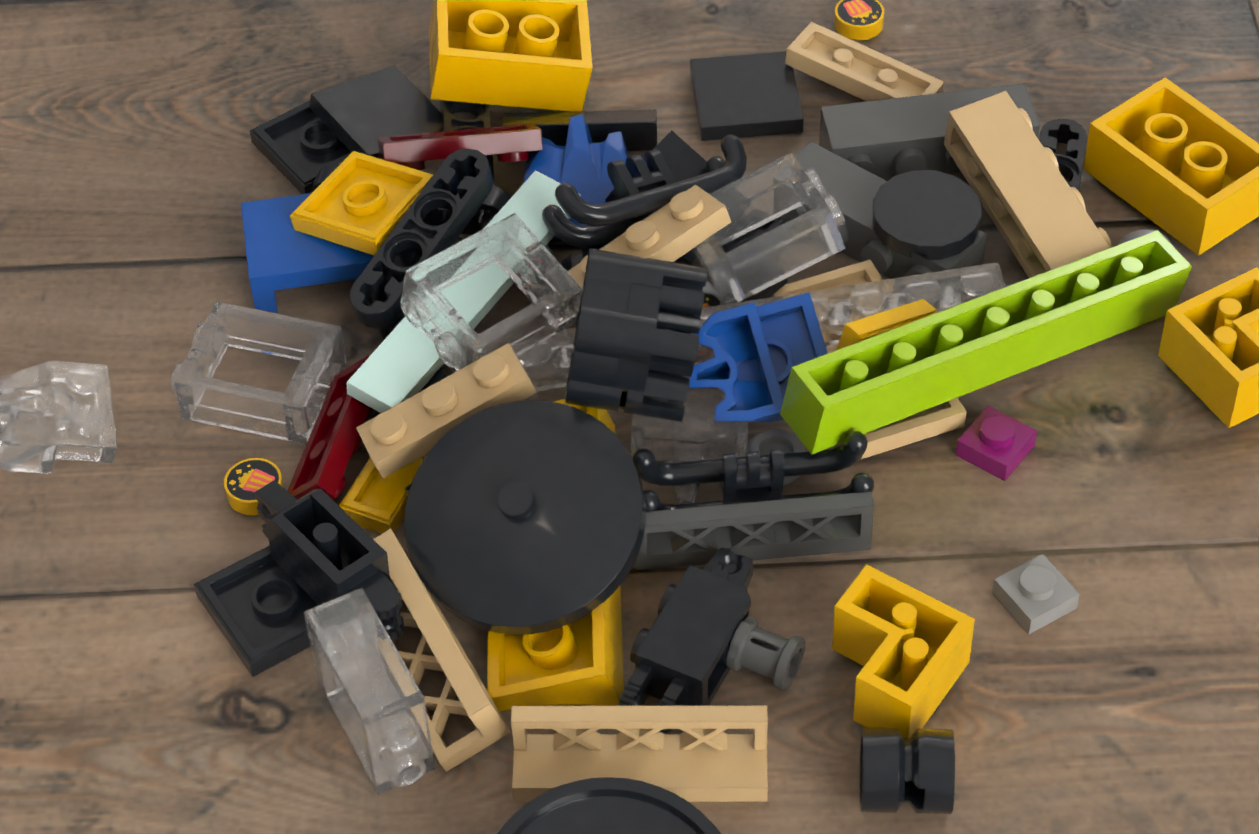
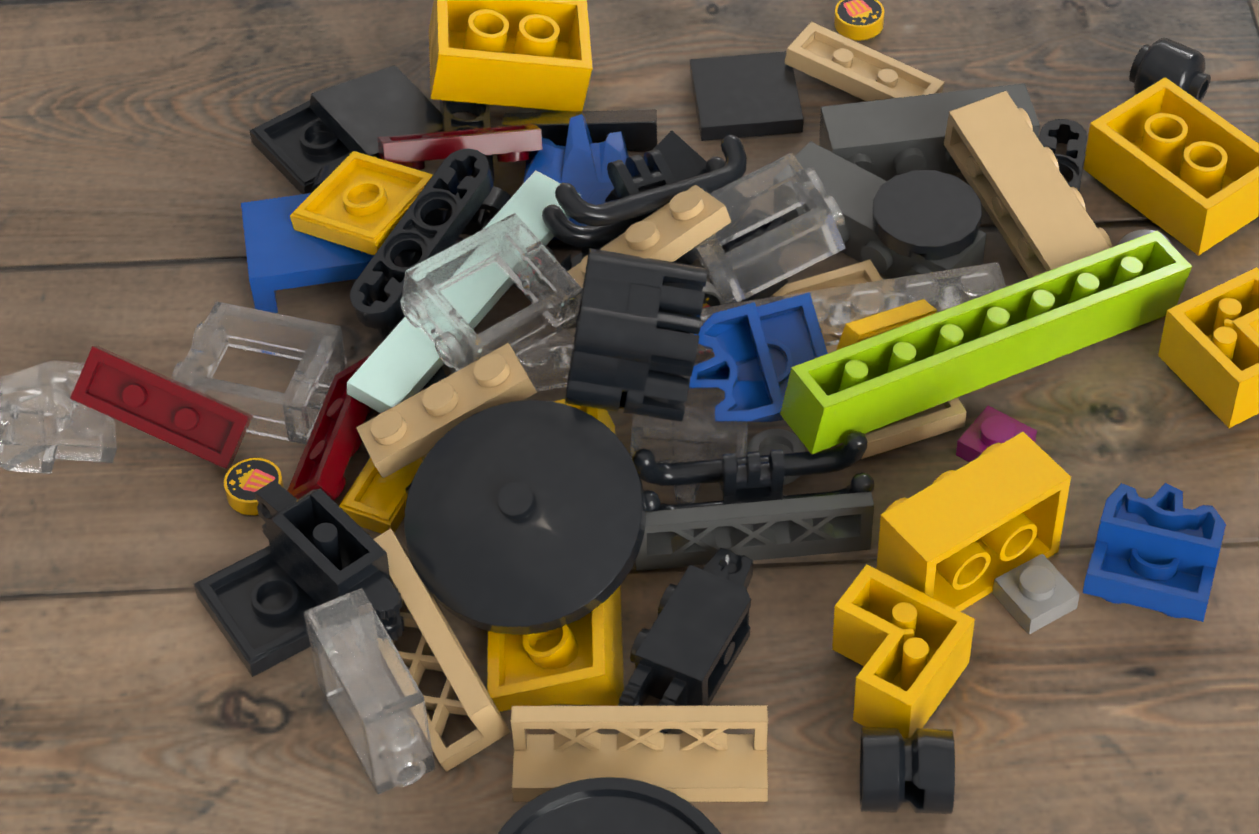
(161, 407): none -> dark red plate
(765, 653): dark grey bush -> none
(976, 523): none -> yellow brick
(1155, 553): none -> blue plate
(1175, 62): none -> black head

